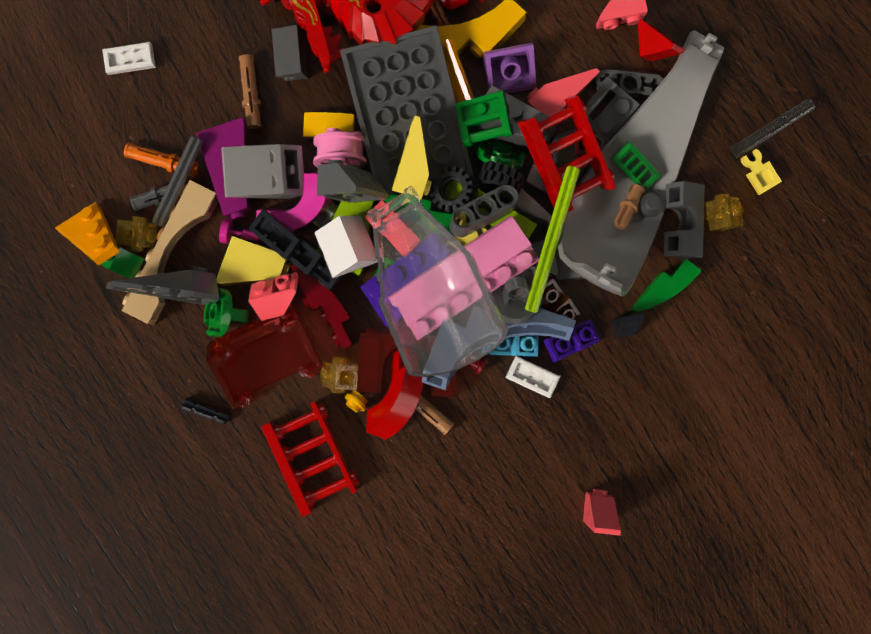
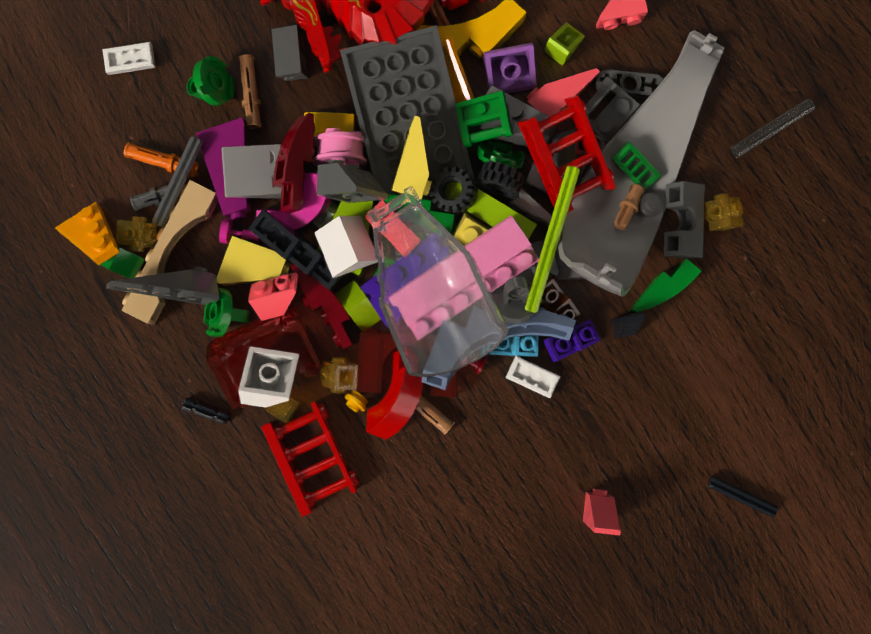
(211, 82): none -> green tile
(267, 377): none -> white slope
(285, 410): none -> clear yellow brick
(293, 154): none -> dark red slope
(358, 306): none -> lime slope
(490, 202): dark grey beam -> none
(563, 43): none -> lime slope
(655, 44): red slope -> none
(742, 496): none -> black axle
(762, 175): light yellow plate -> none

